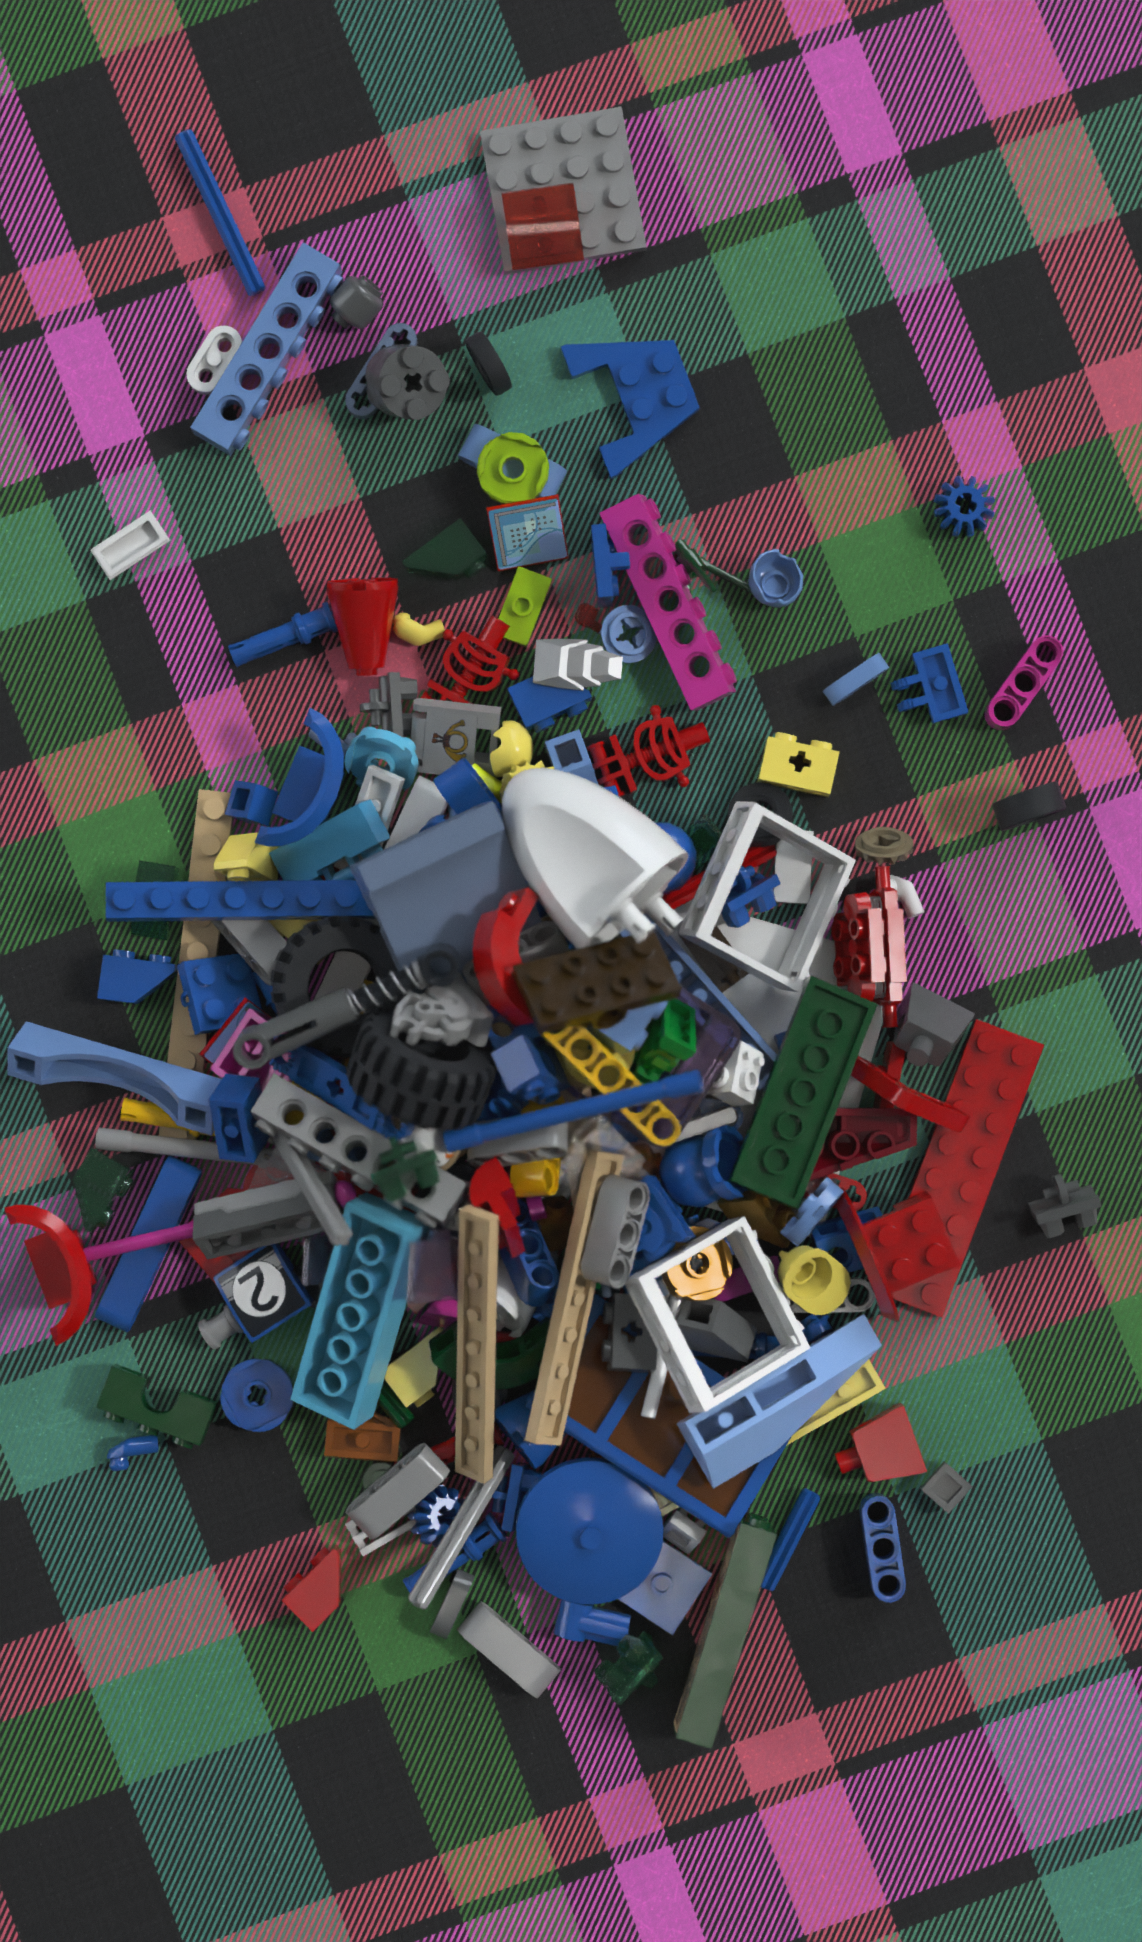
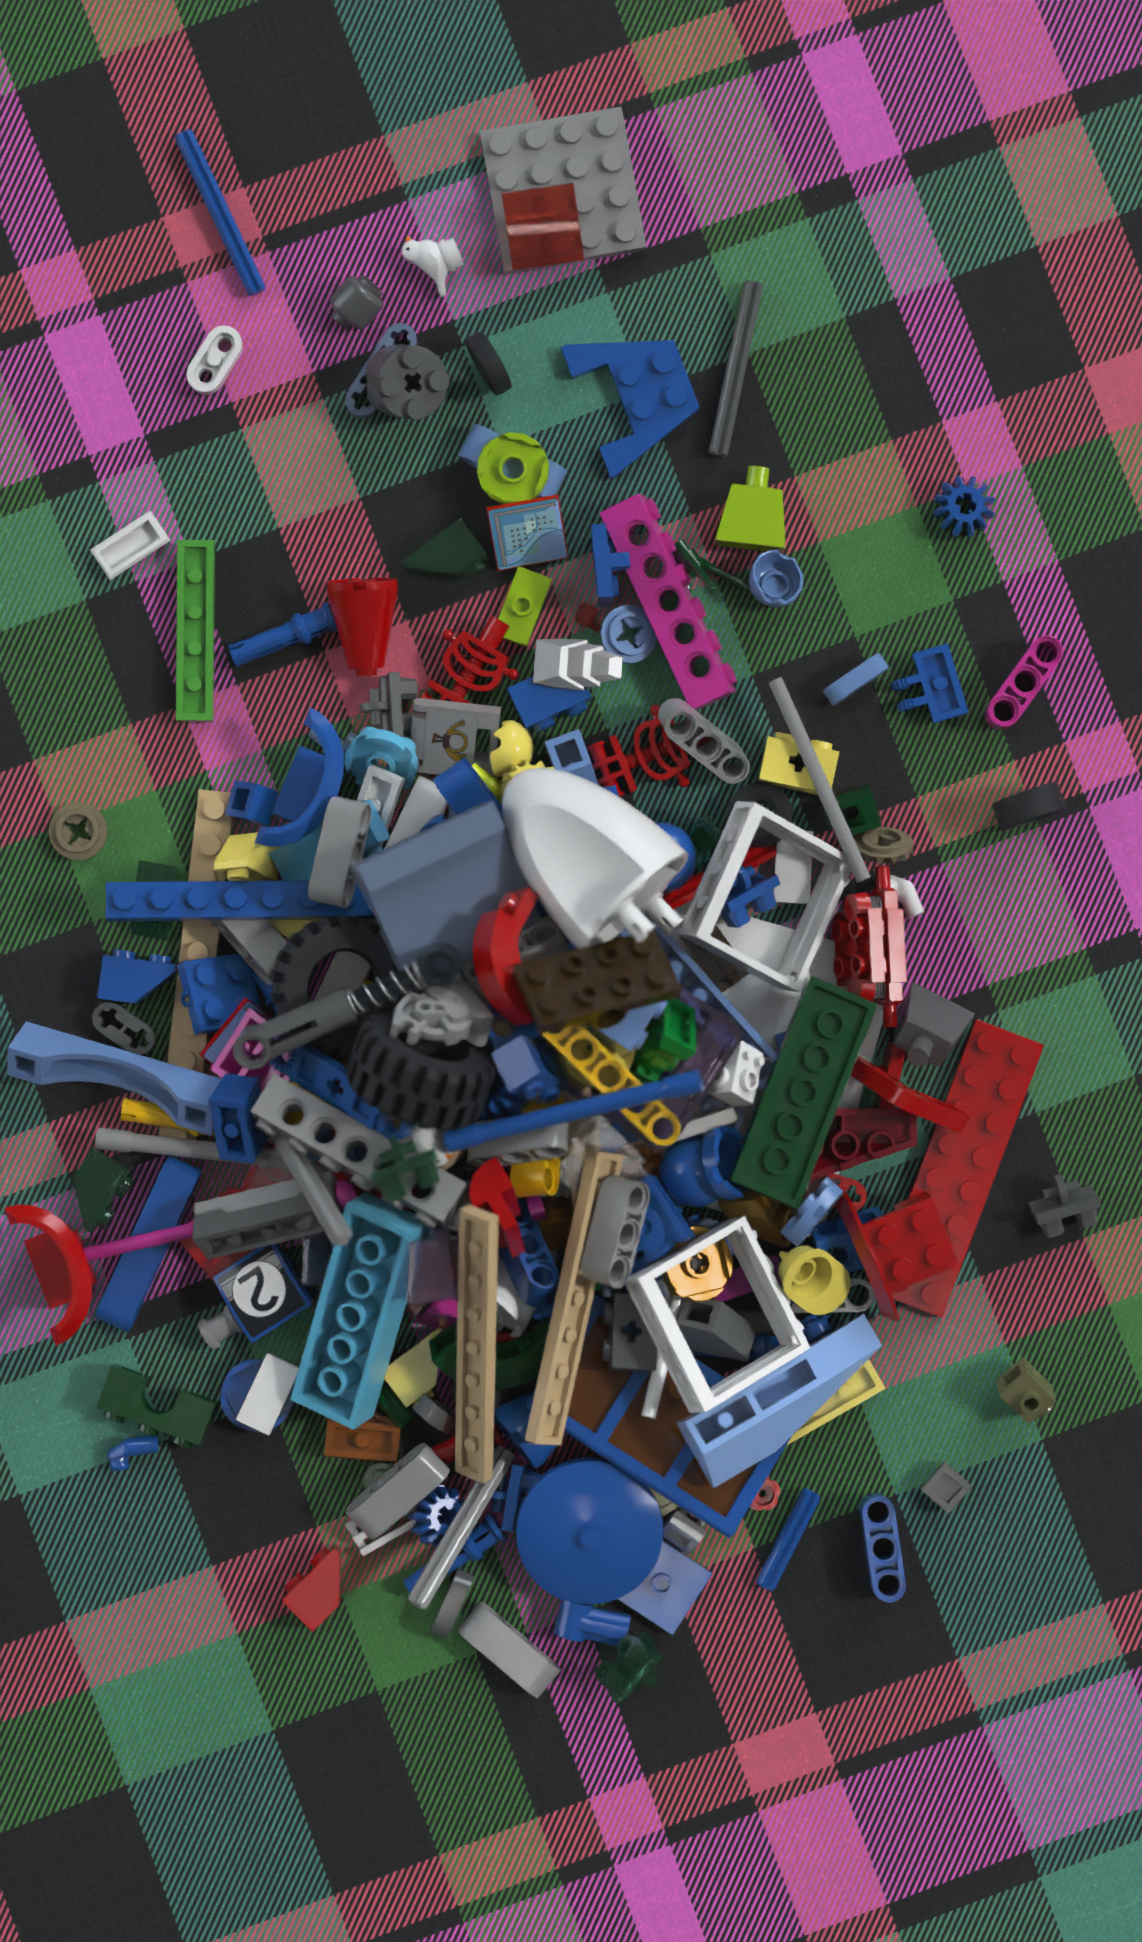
(75, 814): none -> dark tan gear
(129, 1021): none -> dark grey beam
(195, 630): none -> bright green plate
(268, 1394): none -> white tile
(305, 267): medium blue brick -> none
(339, 846): none -> light grey beam
(414, 632): light yellow arm -> none
(434, 258): none -> white animal
(436, 1414): none -> dark grey beam
(692, 730): none -> light grey beam
(724, 1631): dark green brick -> none
(735, 368): none -> dark grey axle
(753, 515): none -> lime torso
(770, 1500): none -> red plate
(819, 779): none -> light grey piece
(867, 815): none -> dark green brick
(883, 1447): red torso -> none
(1026, 1391): none -> olive brick

